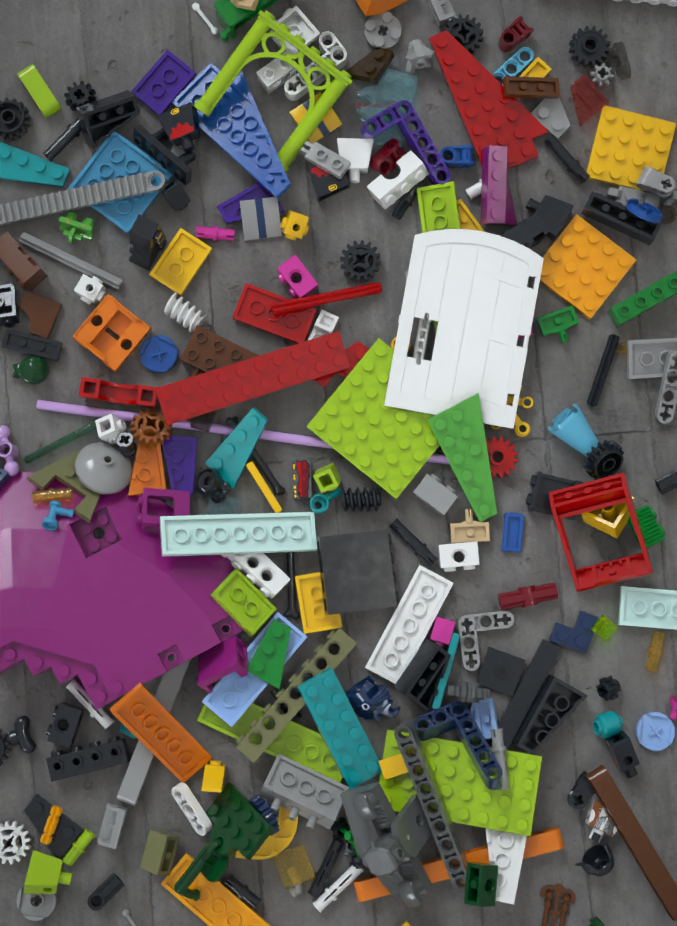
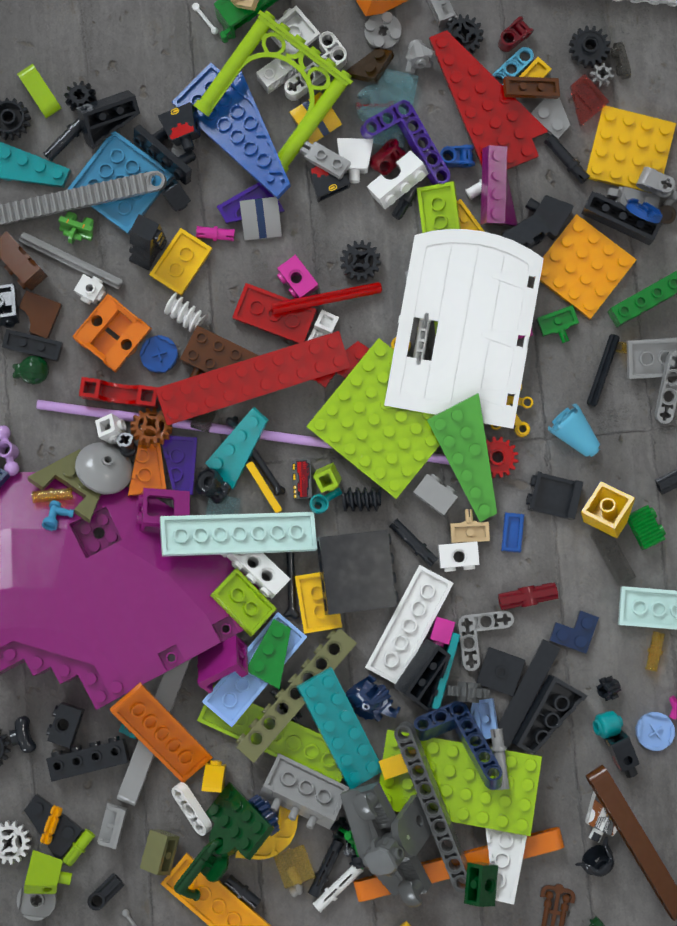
(62, 441): clear green bar -> none
(74, 687): white pin -> none
(163, 83): dark purple plate -> none
(301, 225): yellow brick -> none
(580, 788): black piece -> none
(590, 497): red window -> none
(604, 460): black gear -> none
(604, 628): clear neon green plate -> none

